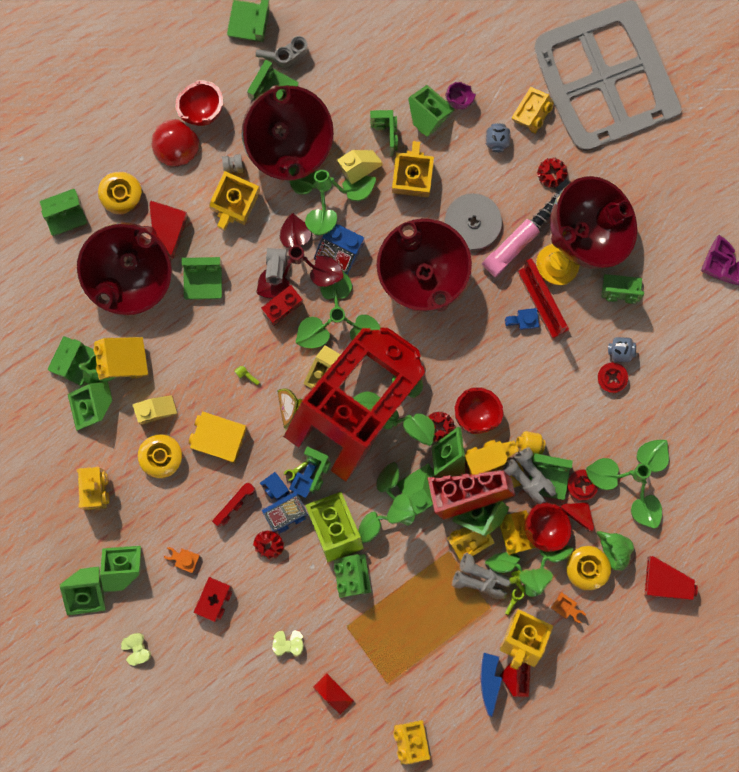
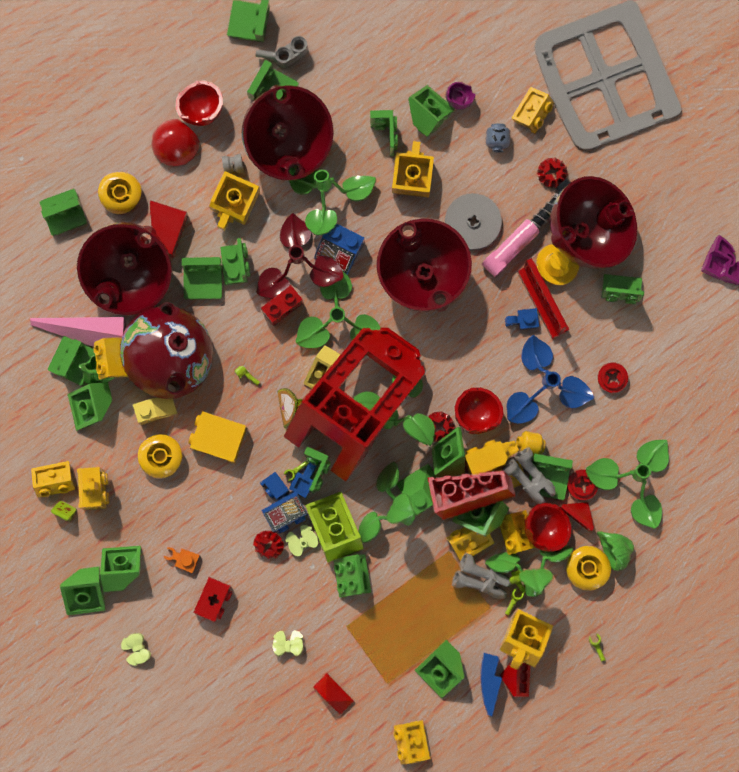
(52, 479): none -> yellow bracket
(64, 510): none -> lime slope
(83, 329): none -> bright pink wedge
(153, 358): none -> dark red piece
(234, 264): none -> bright green bracket
(234, 504): red plate -> none
(275, 264): light grey piece -> none
(297, 545): none -> yellowish green piece
(358, 164): light yellow slope -> none
(442, 669): none -> bright green slope
(566, 606): orange plate -> none
(573, 390): none -> blue plant
(597, 646): none -> lime hand
(622, 349): sand blue head -> none
(667, 581): red slope -> none

